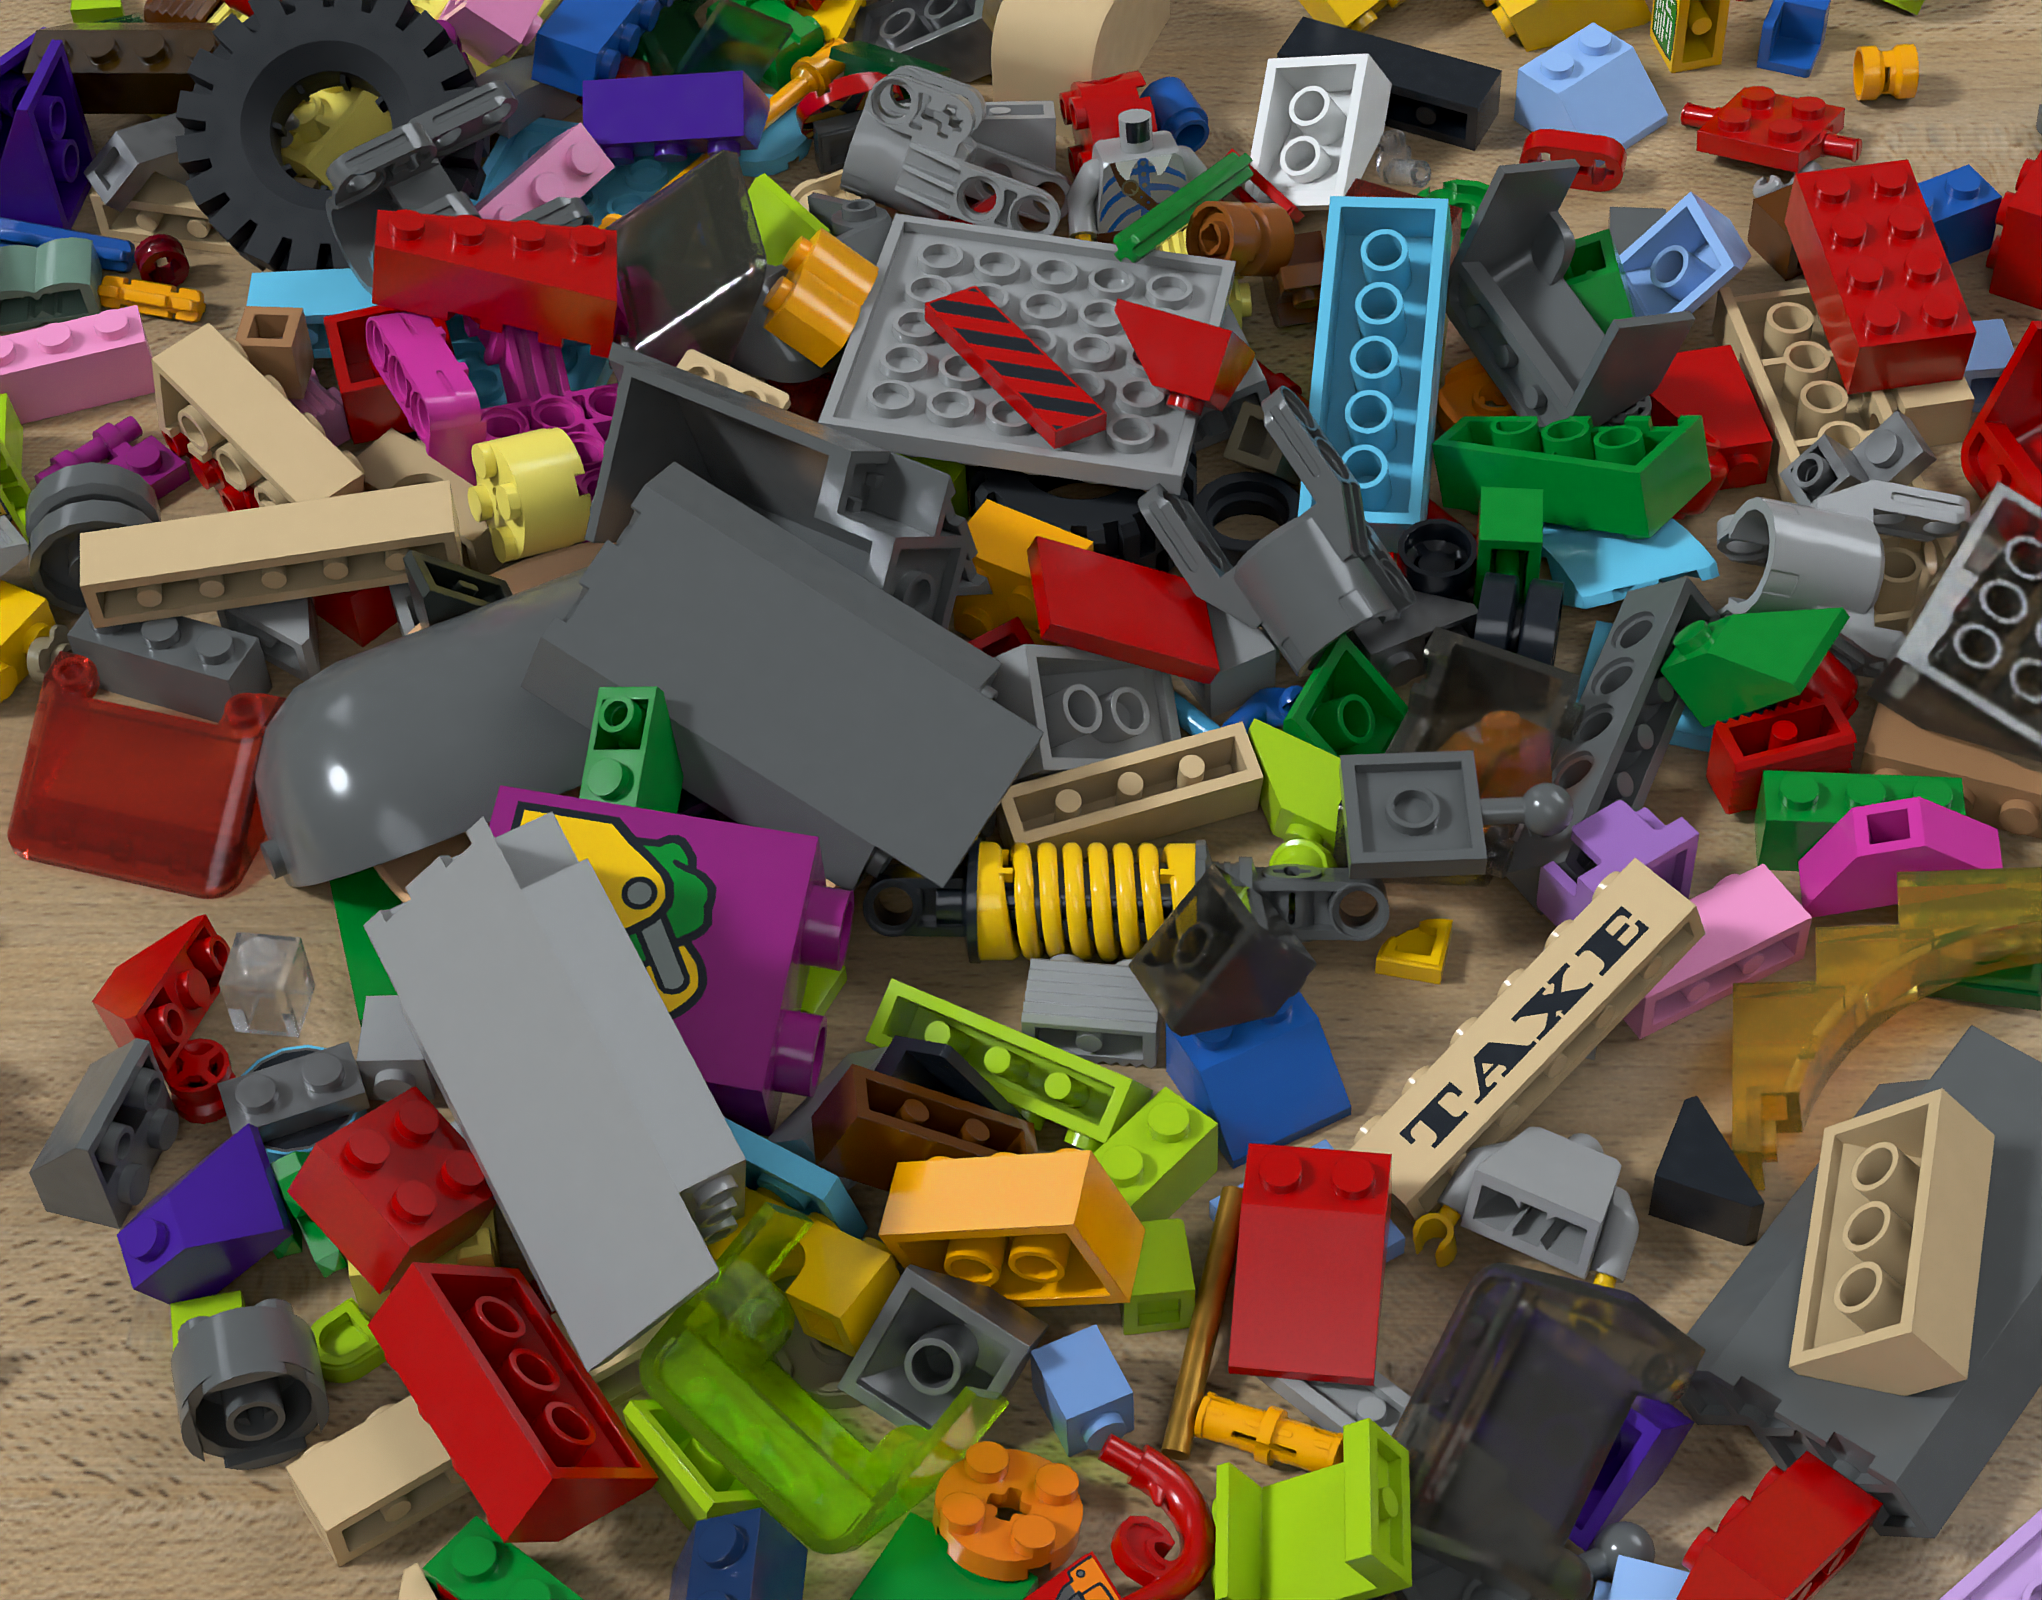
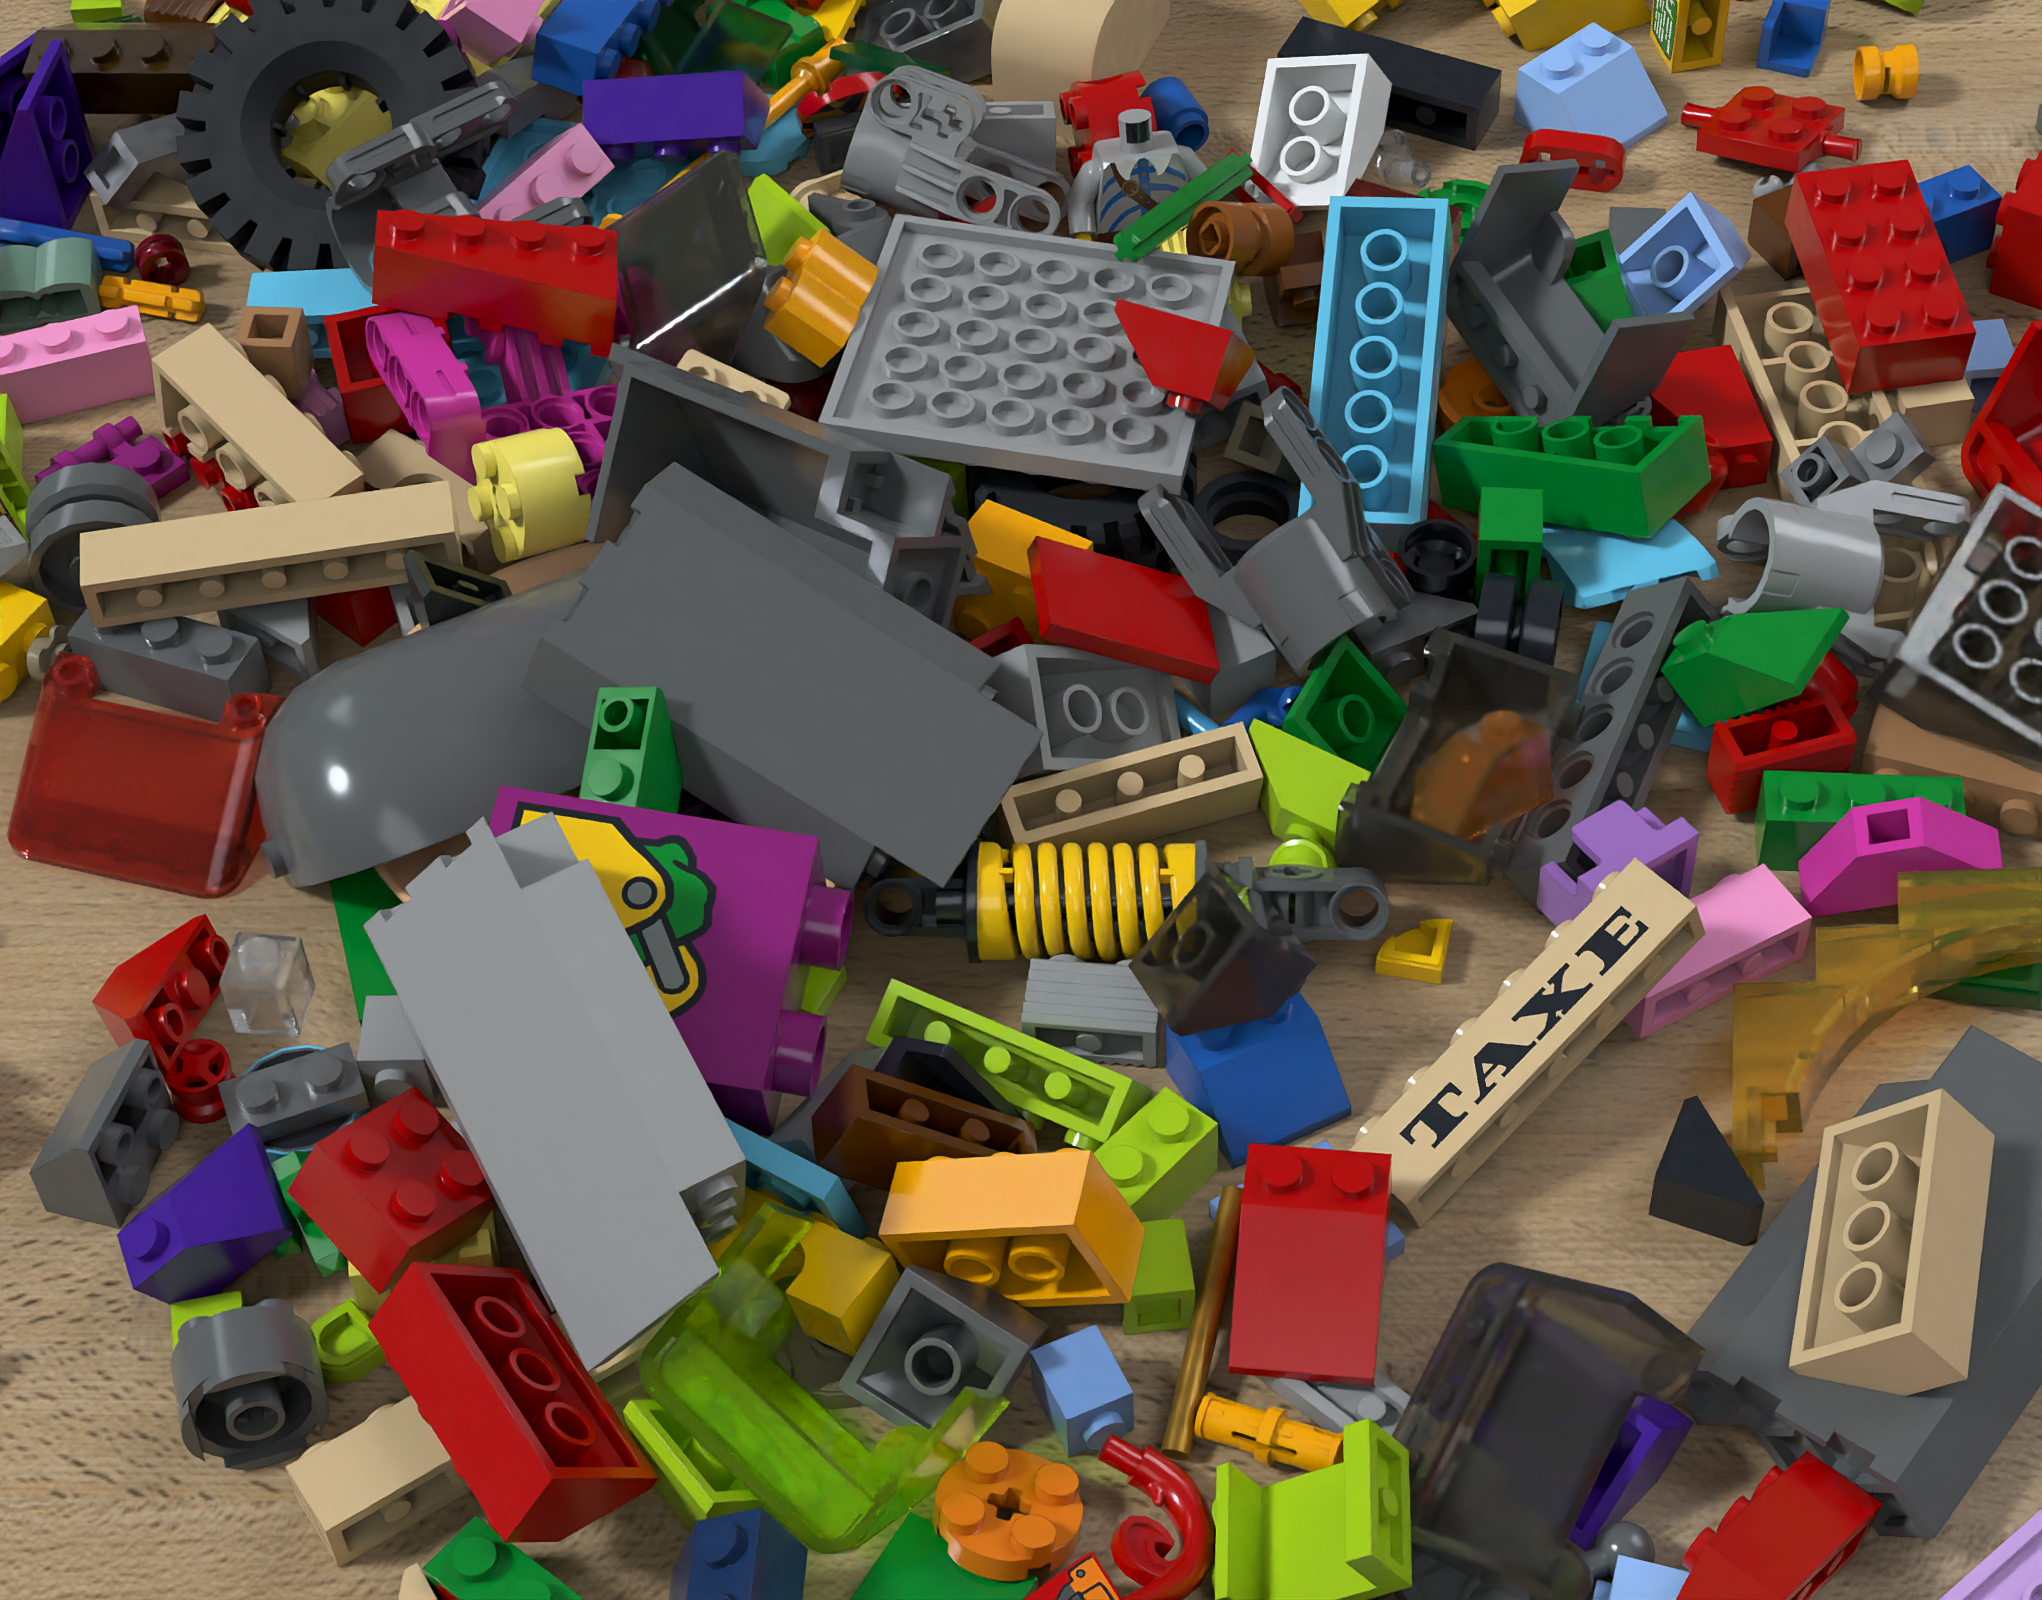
(1015, 367): red tile -> none
(1426, 815): dark grey plate -> none
(1542, 1199): light grey torso -> none

